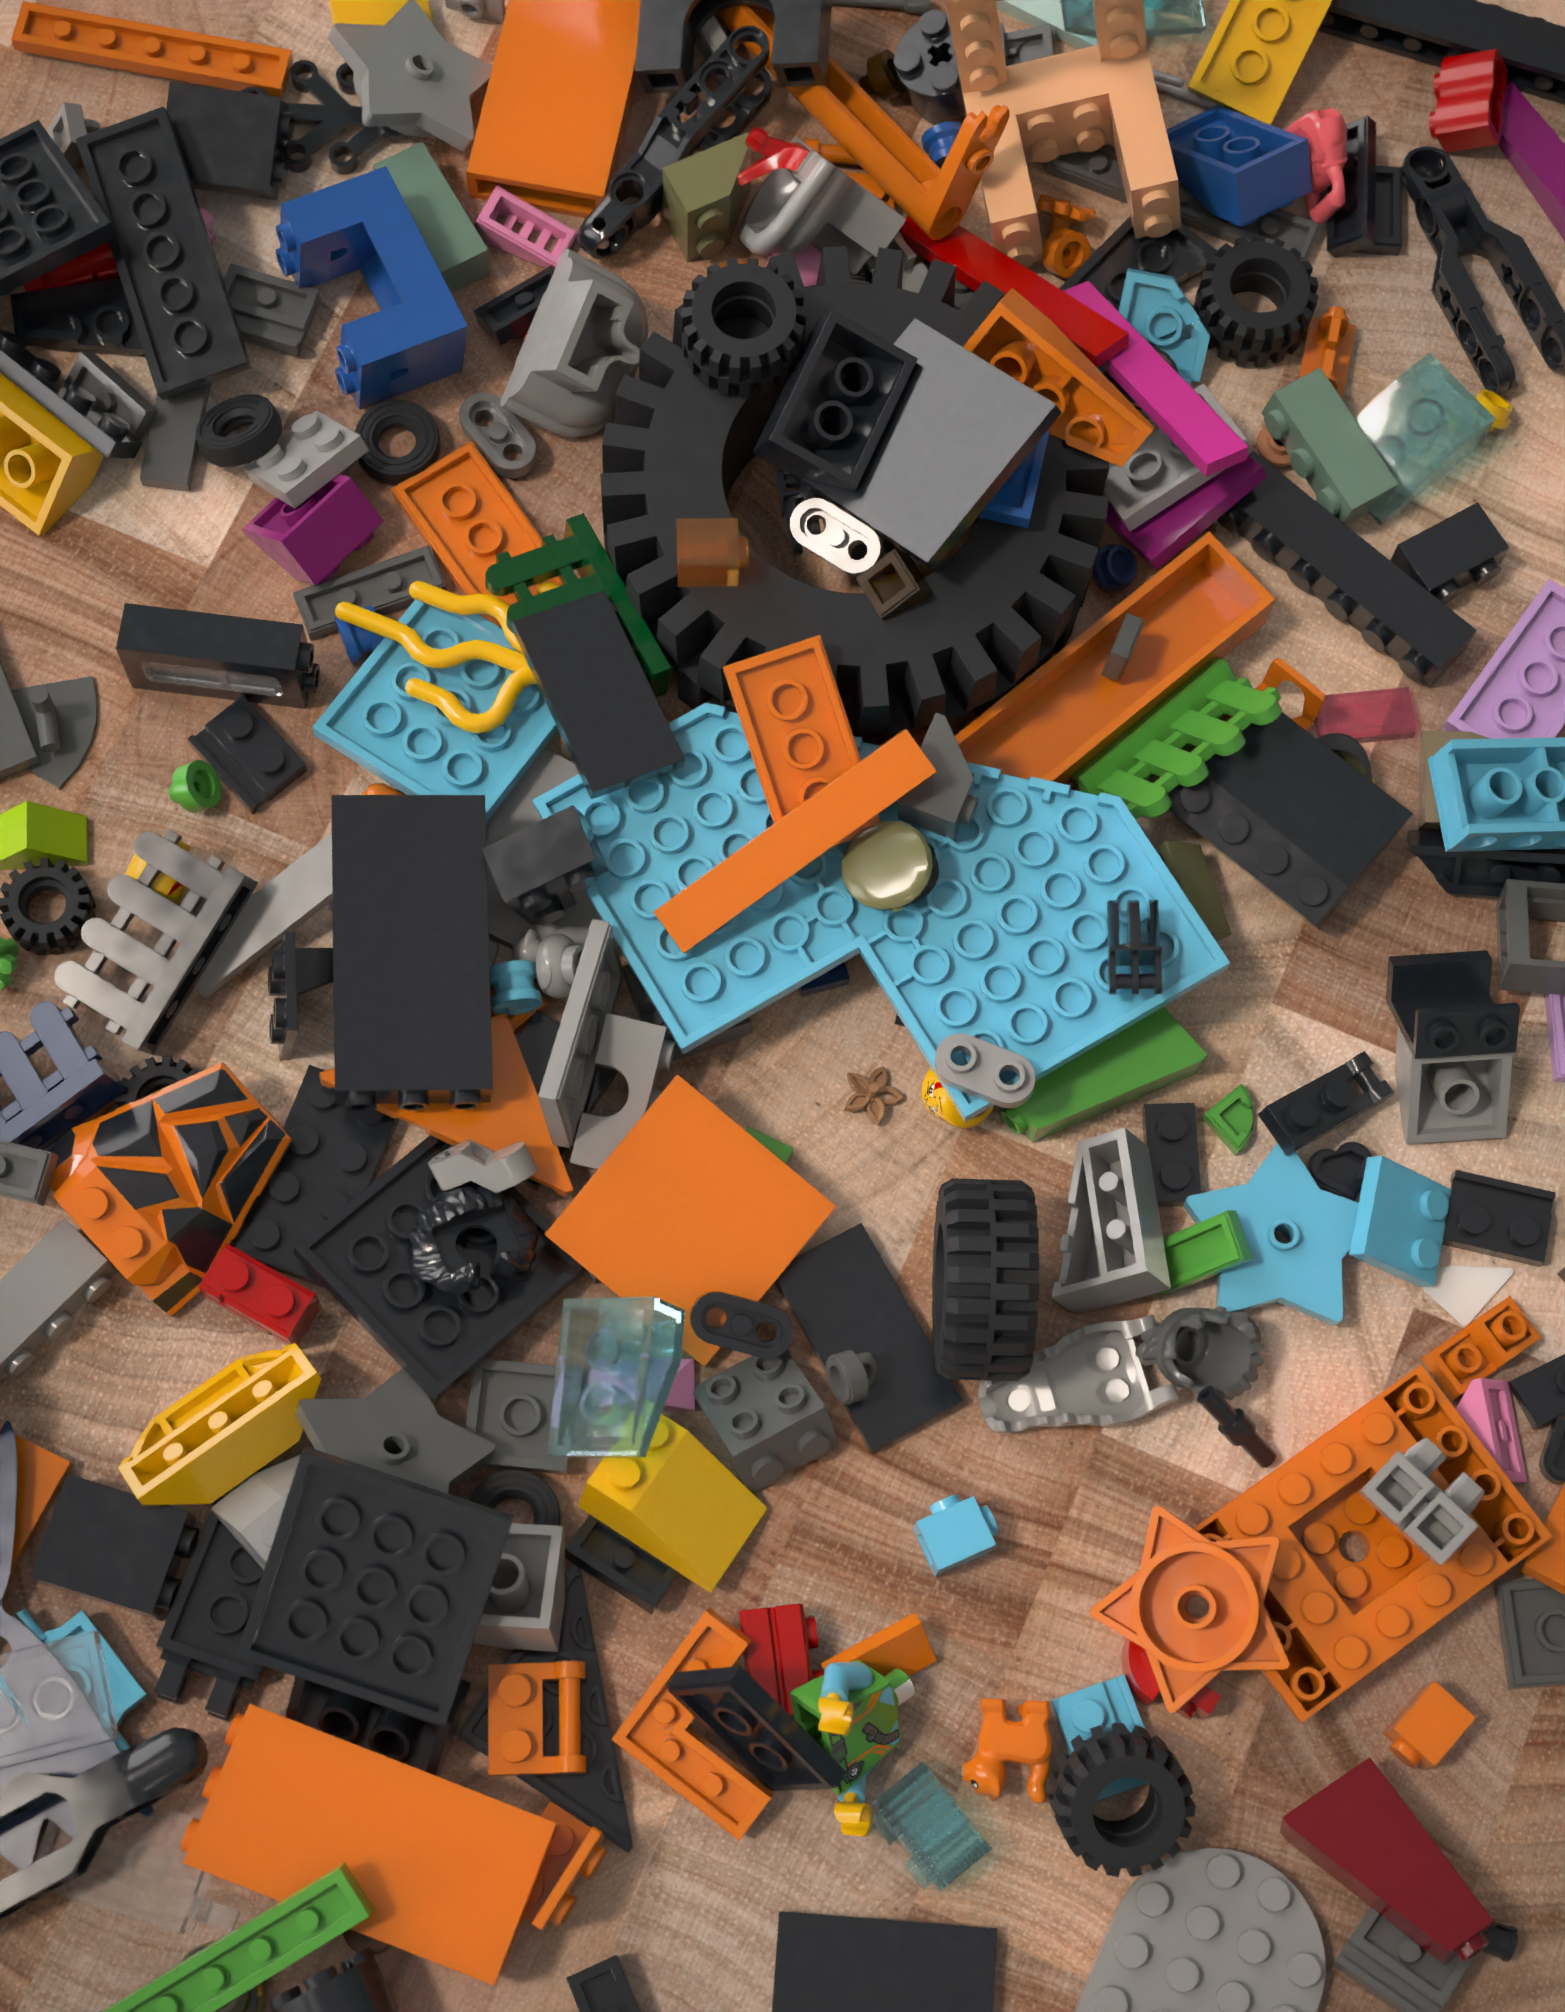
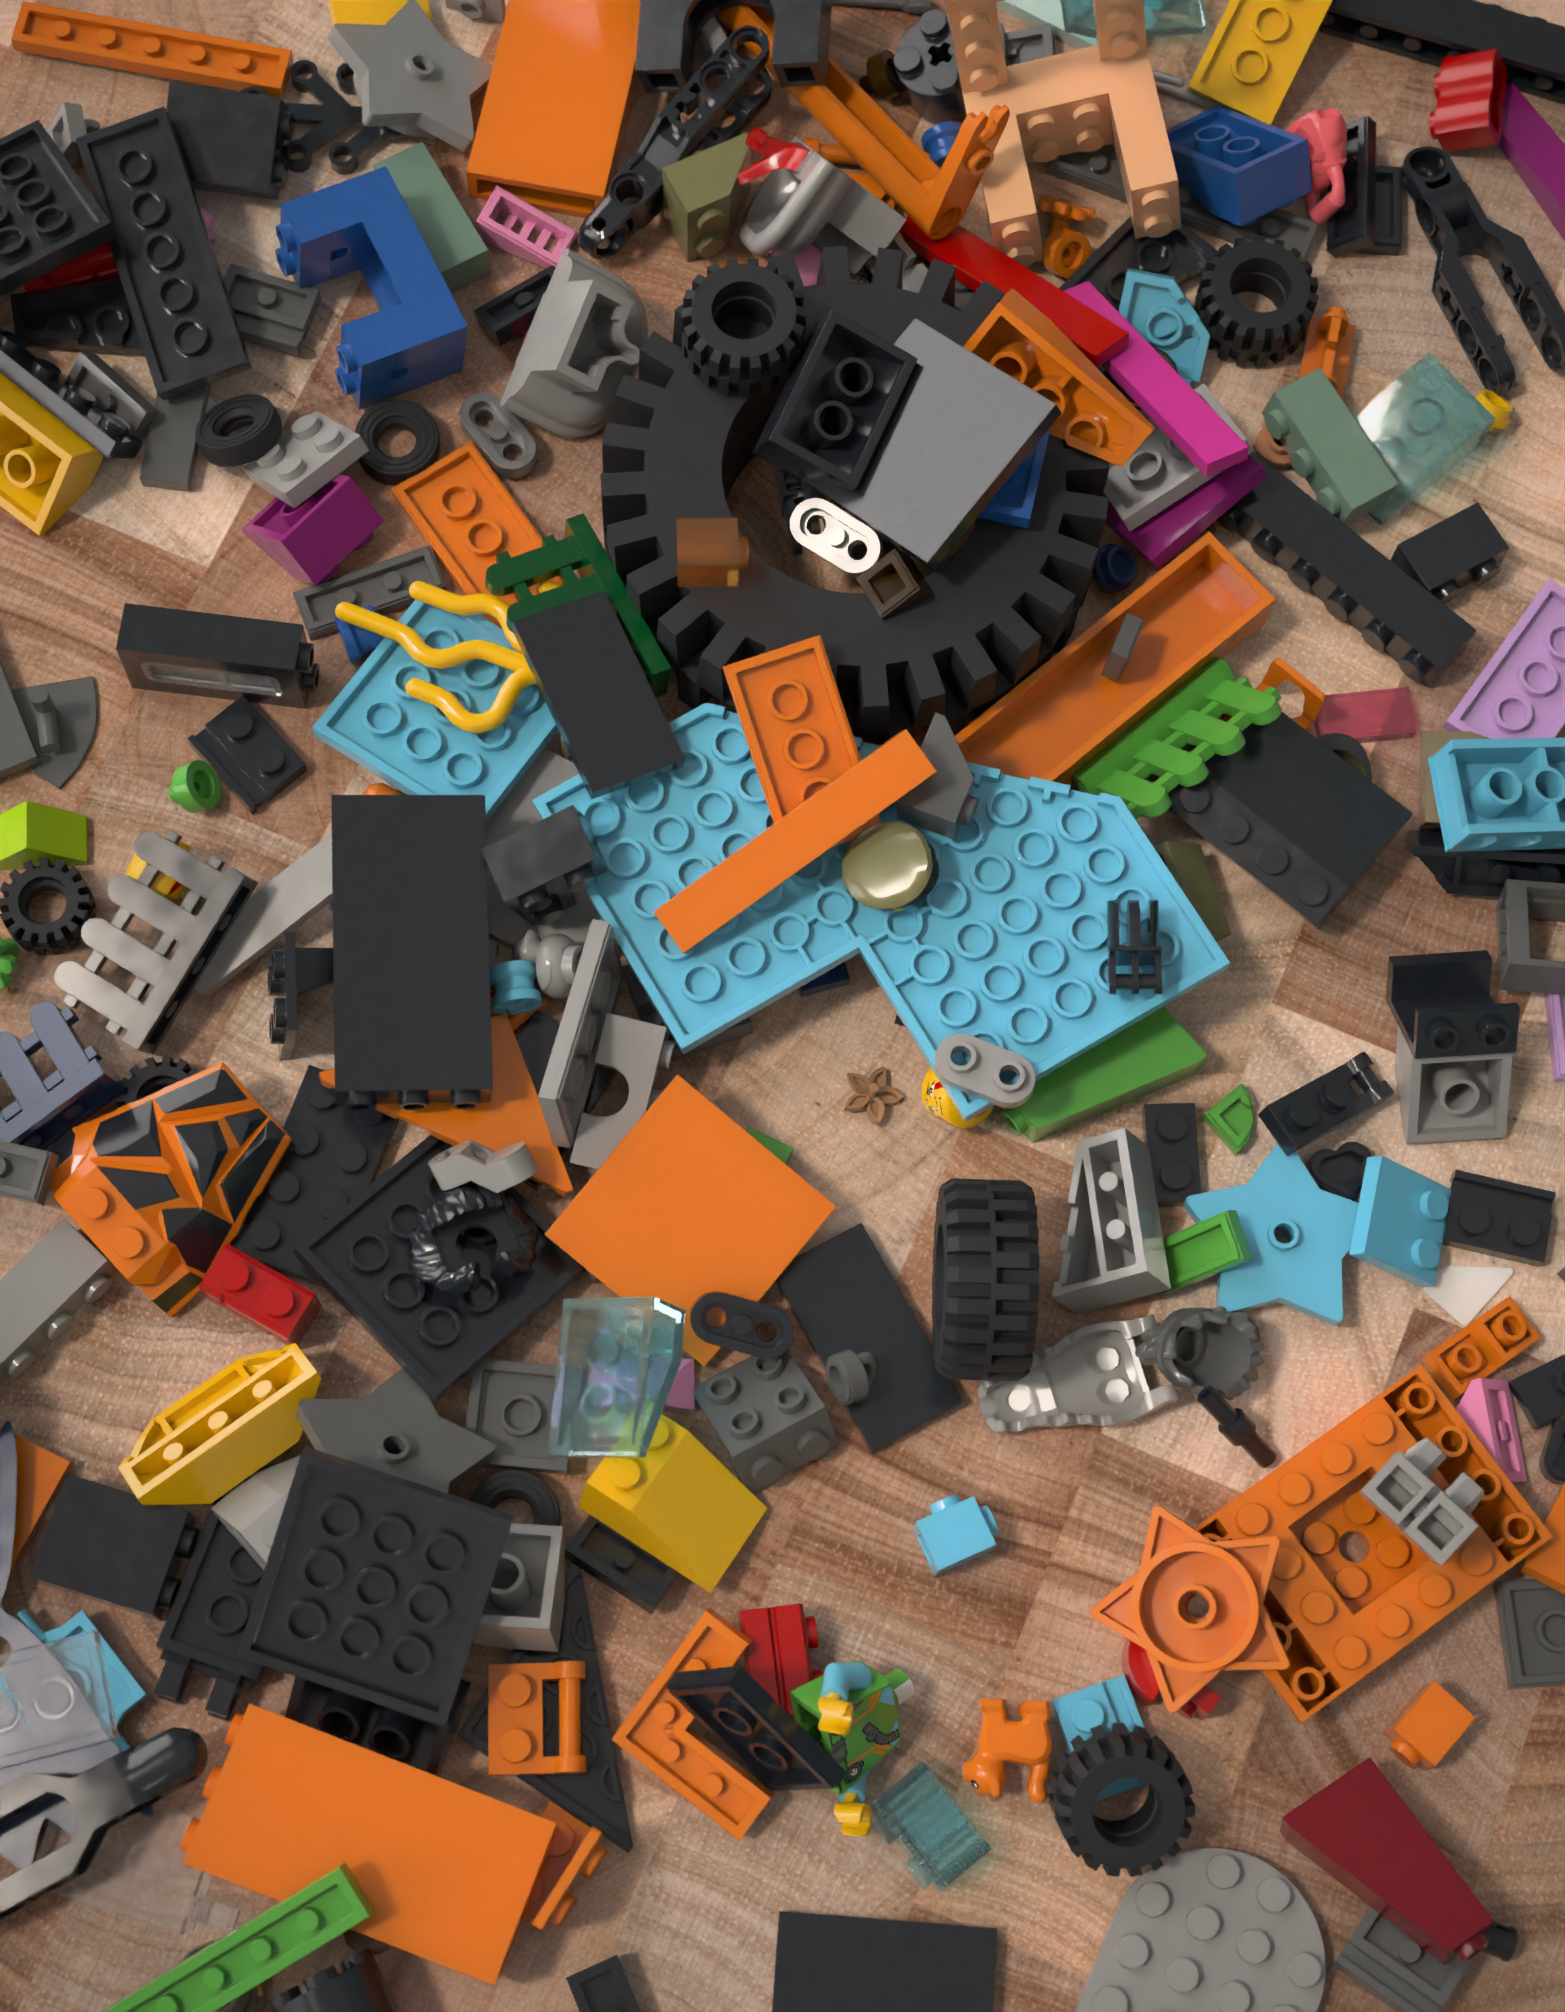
(897, 1646): orange tile -> none

